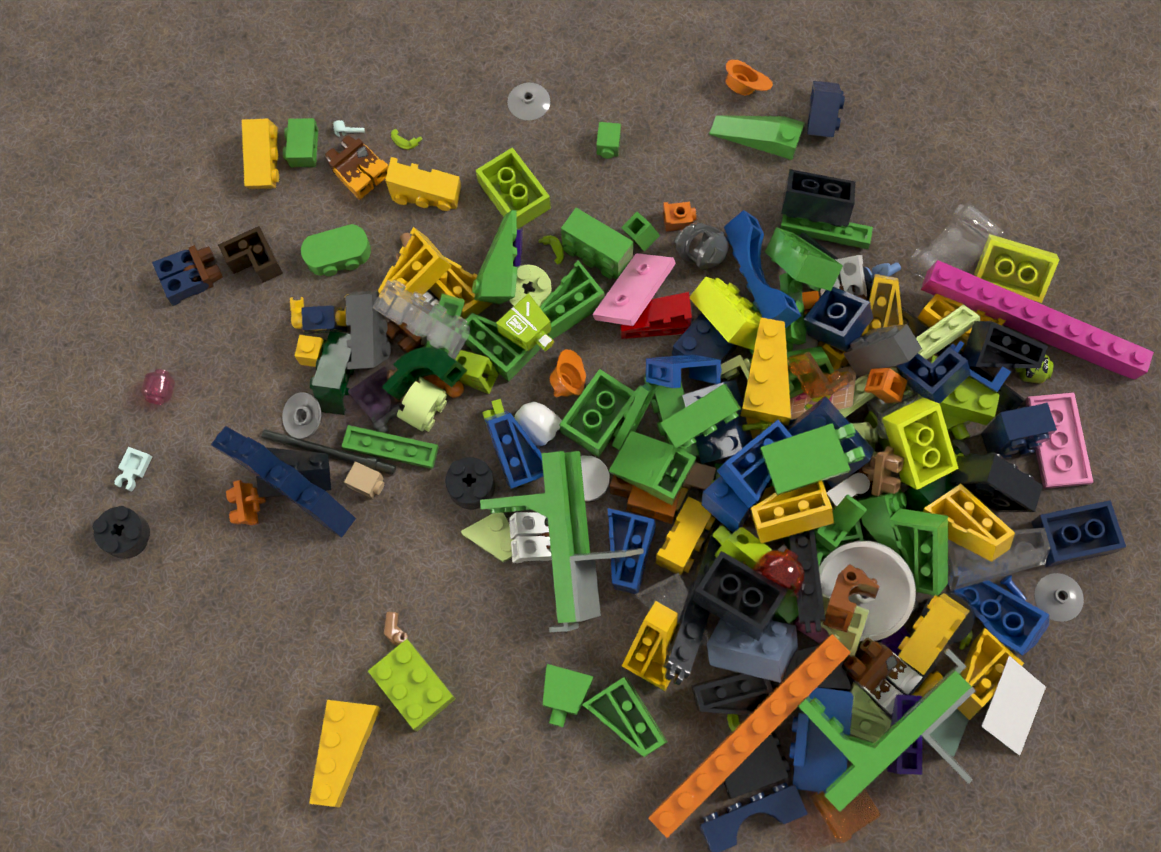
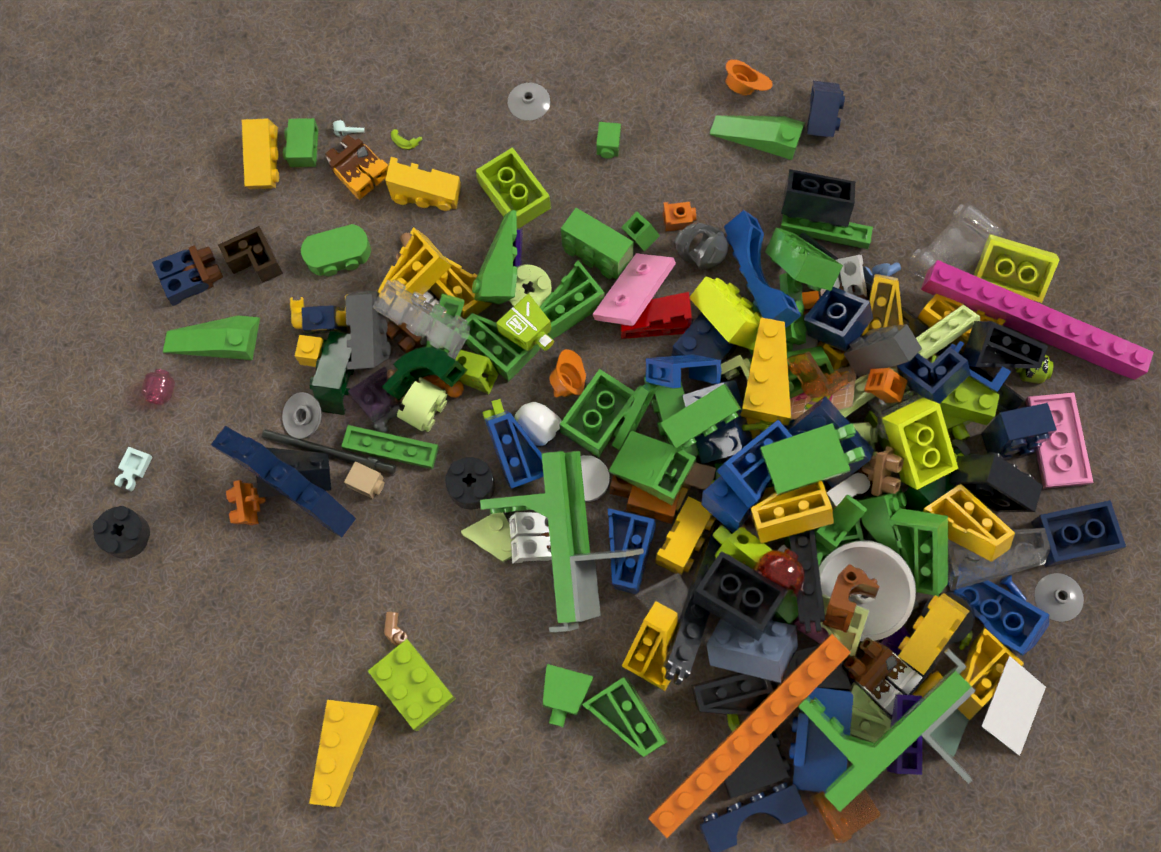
(220, 338): none -> bright green wedge
(556, 246): lime piece -> none

